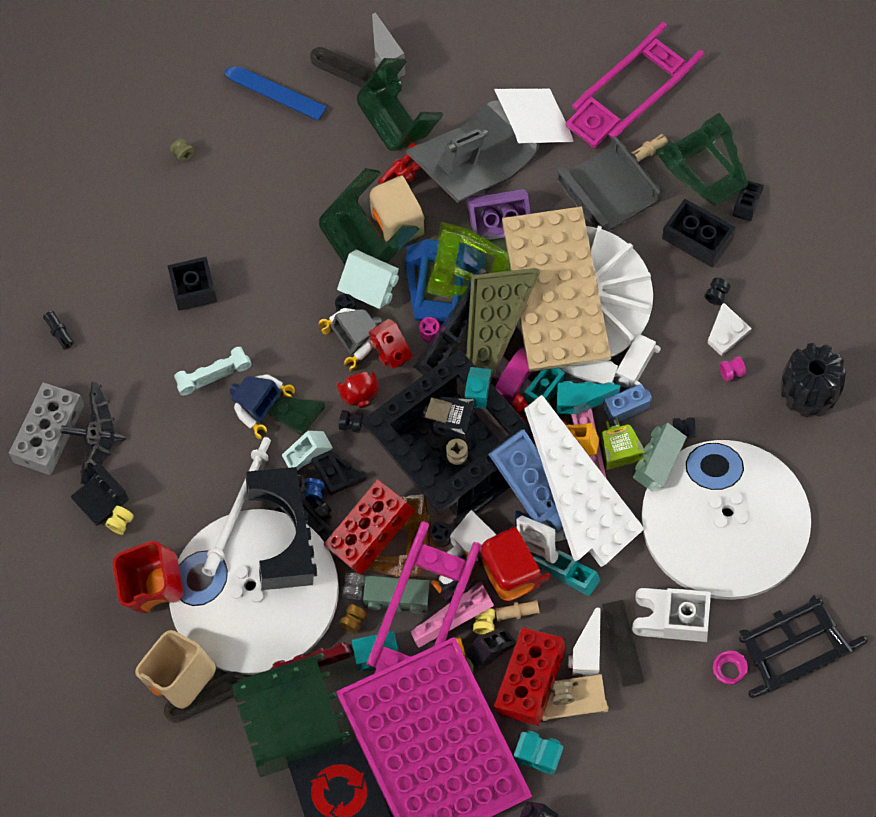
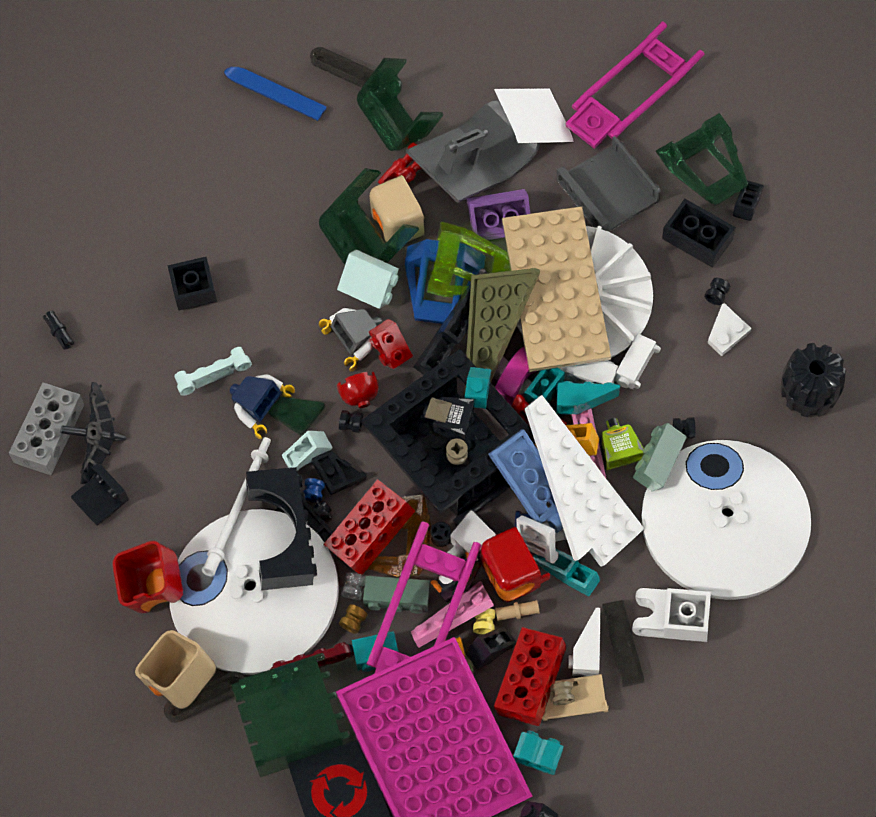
(119, 520): light yellow wheel -> none
(182, 150): olive wheel -> none
(344, 301): black wheel -> none
(385, 44): light grey slope -> none
(428, 324): dark pink wheel -> none
(628, 403): medium blue brick -> none
(649, 148): tan pin -> none
(733, 368): dark pink wheel -> none
(733, 657): dark pink piece -> none
(826, 625): black piece -> none

